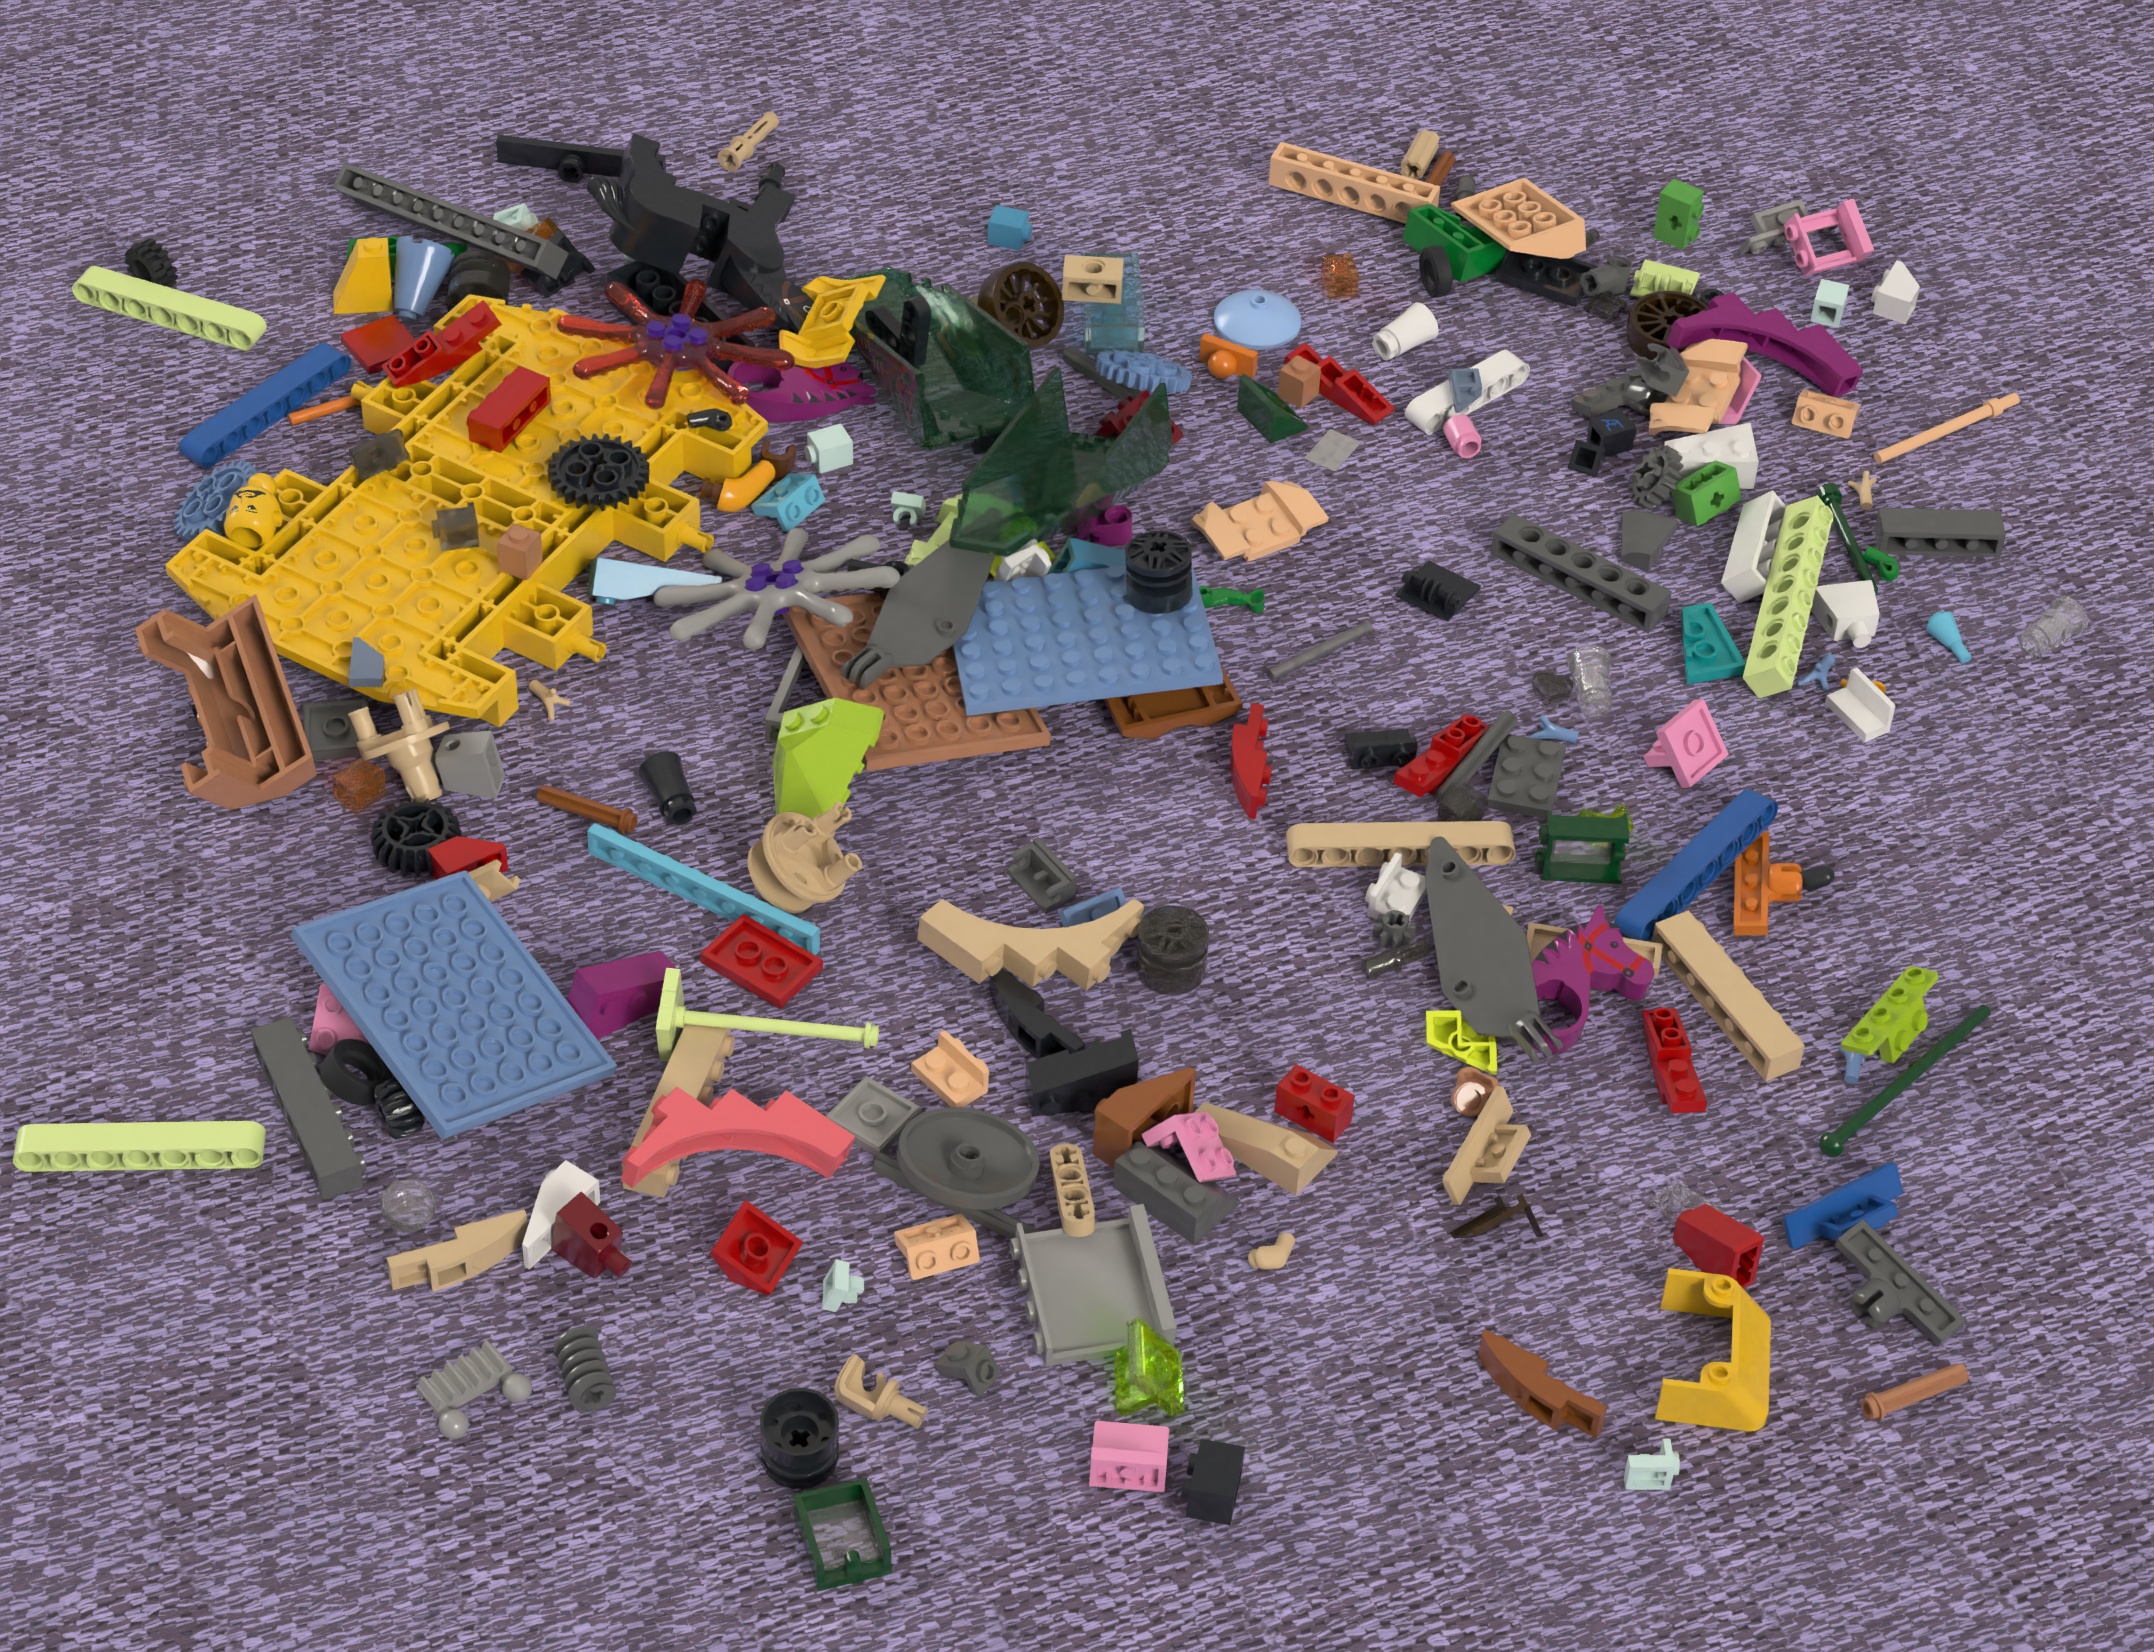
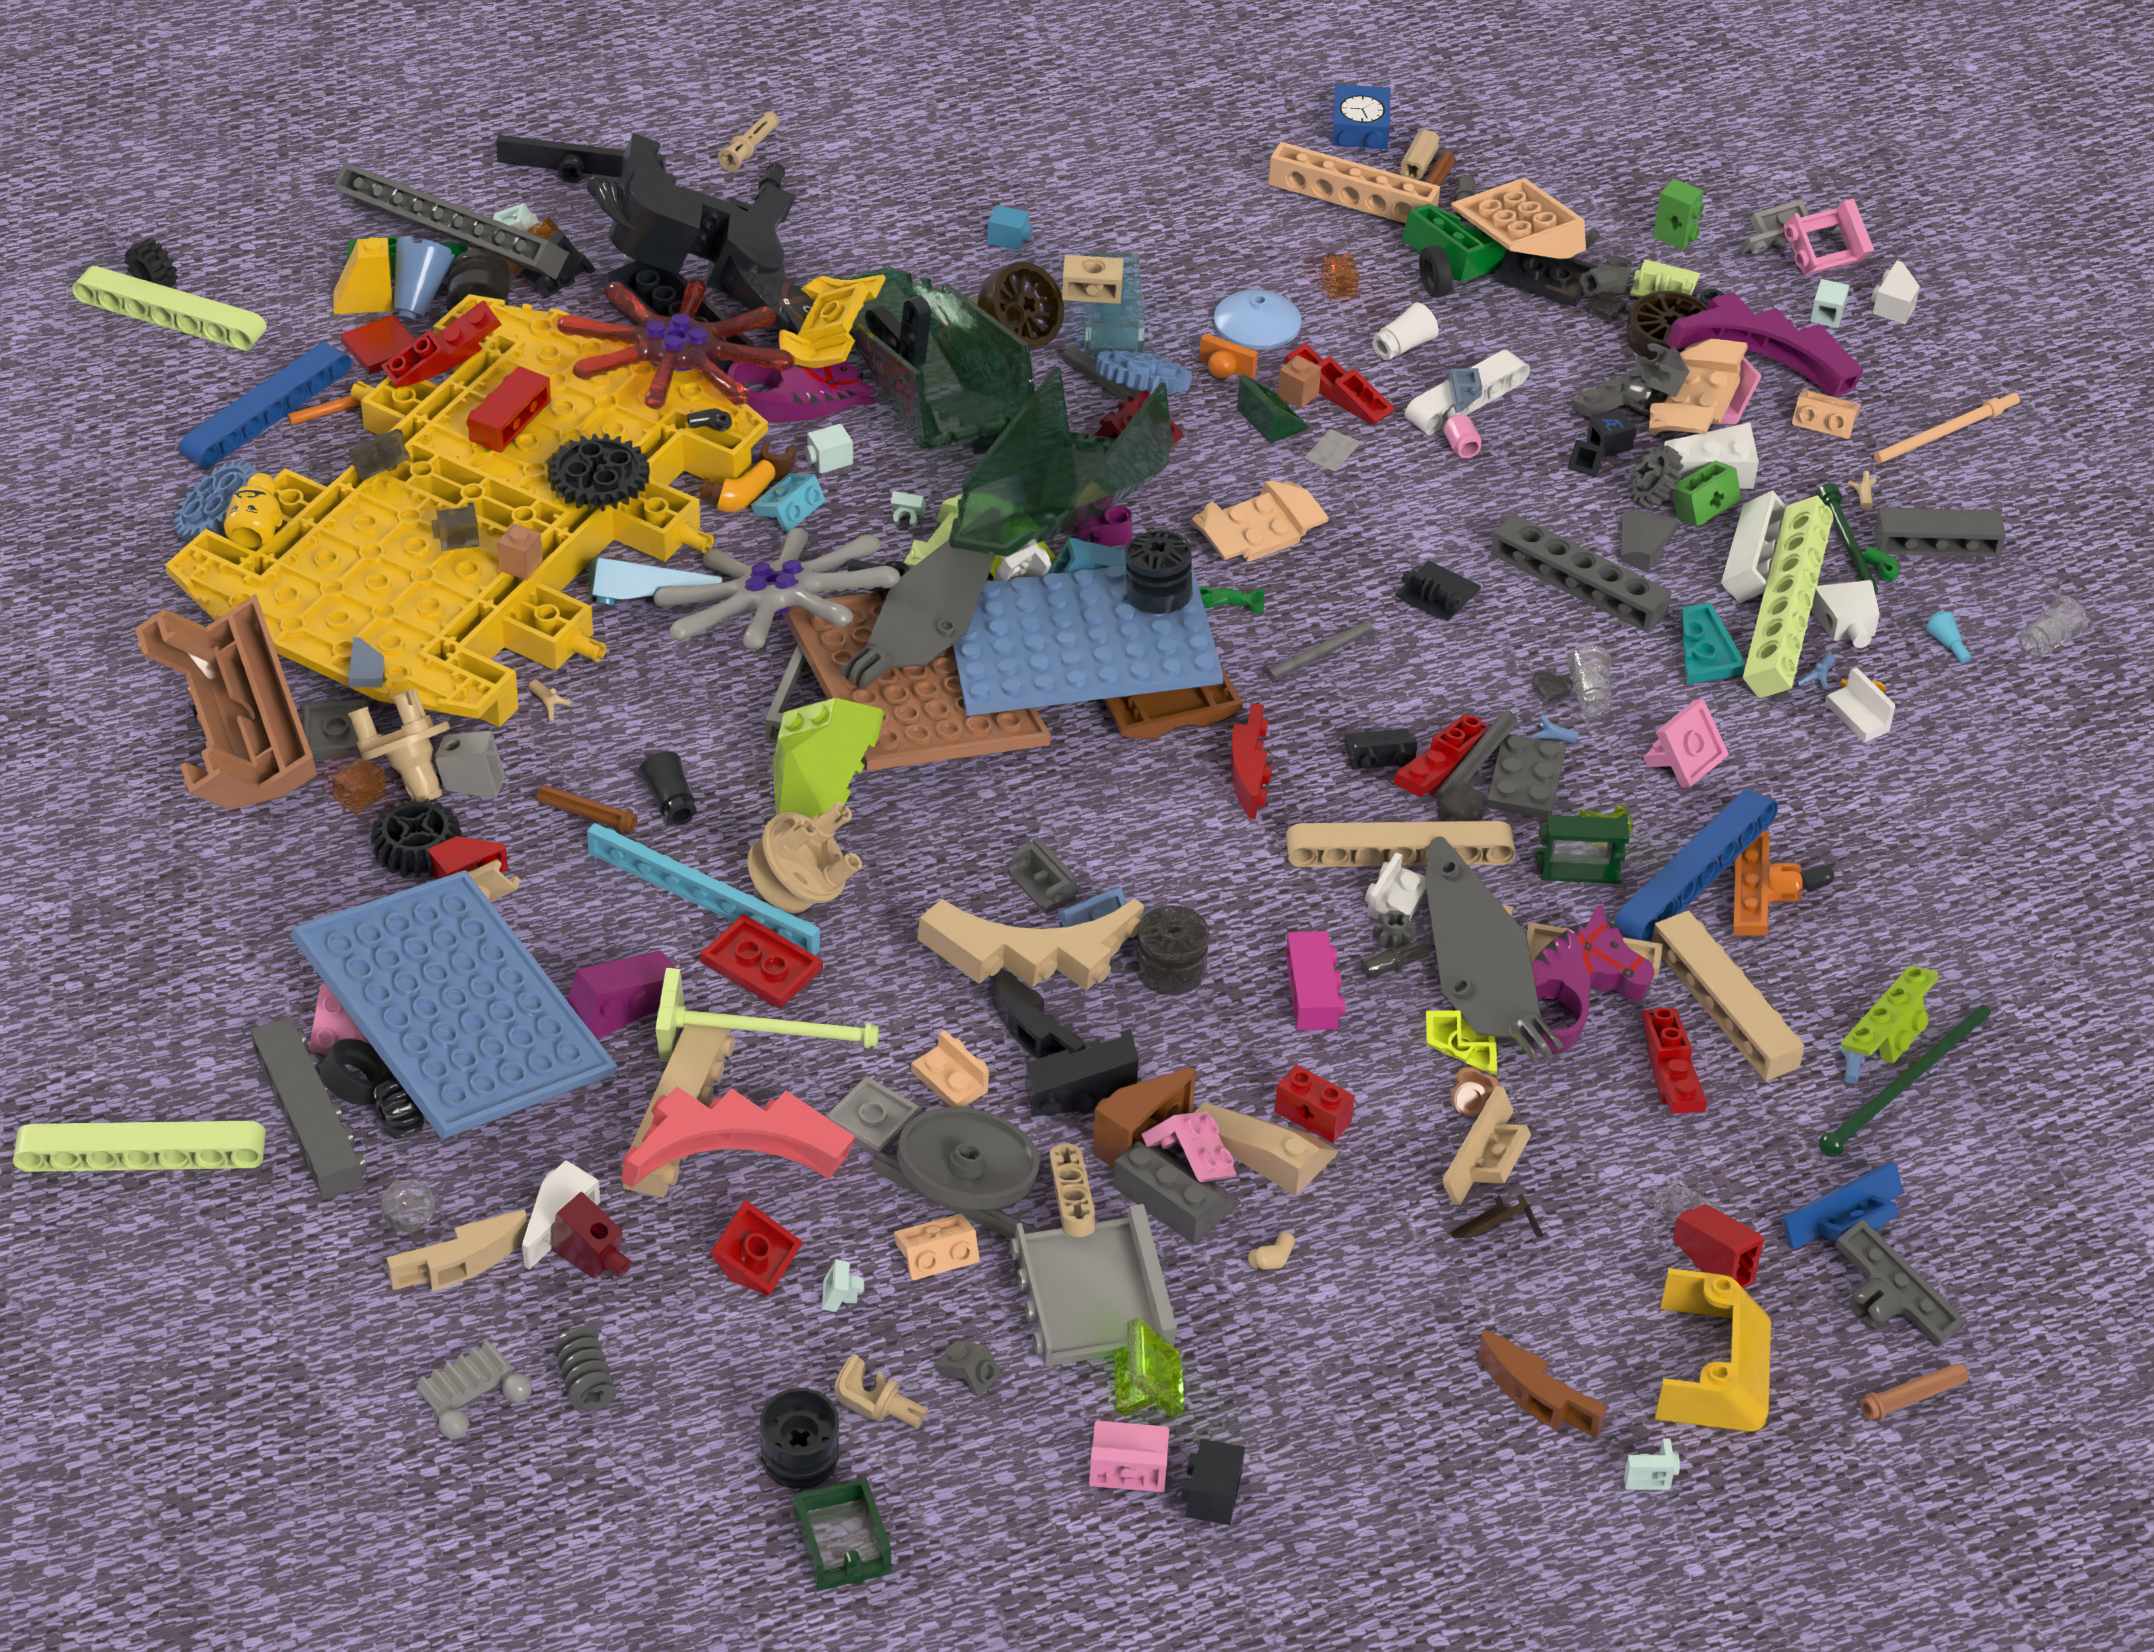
(1314, 980): none -> dark pink brick
(1361, 116): none -> blue brick

